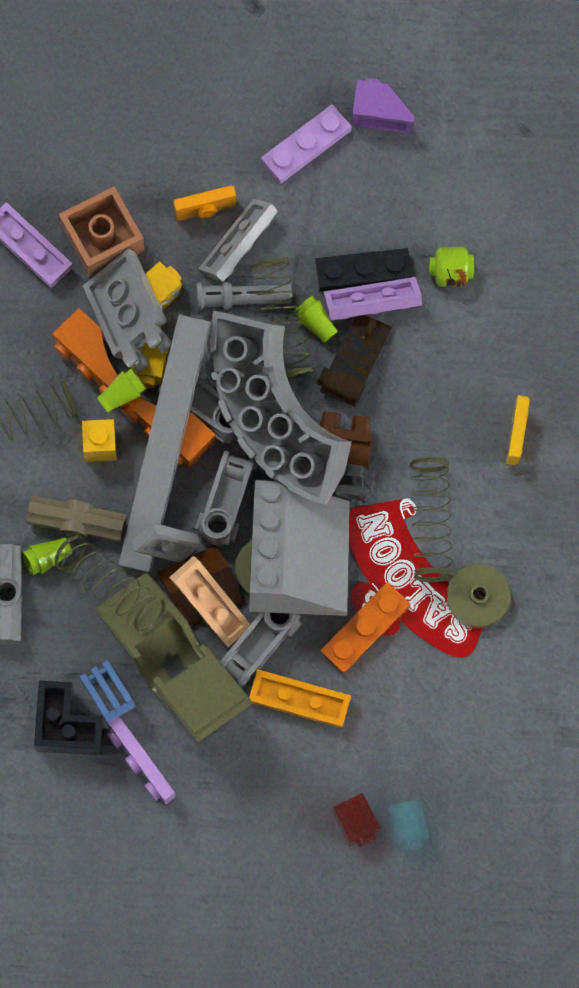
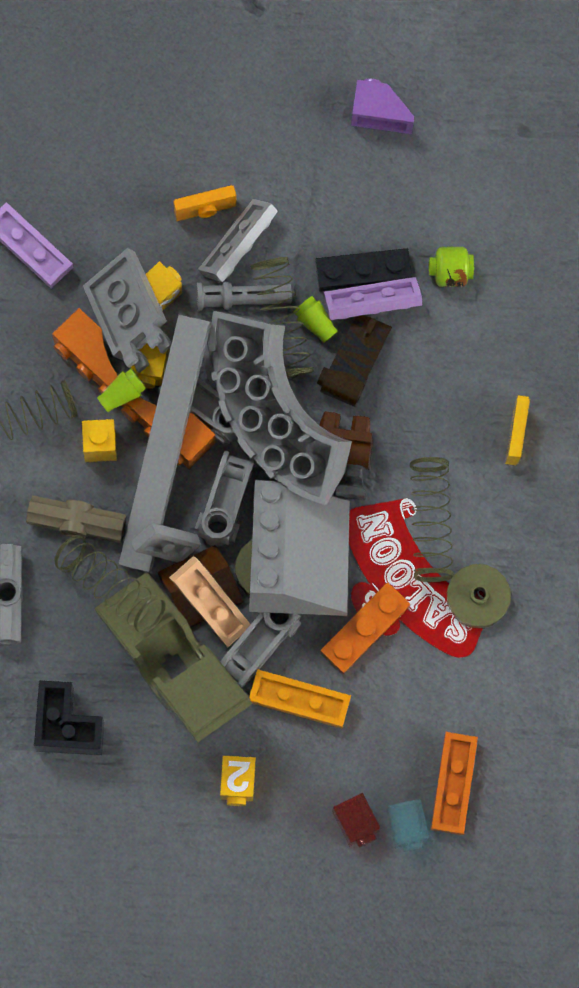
(41, 556): lime cone -> none
(98, 676): medium blue tile -> none
(100, 230): nougat brick -> none
(140, 761): lavender plate -> none
(237, 780): none -> yellow brick
(306, 144): lavender plate -> none
(454, 783): none -> orange plate

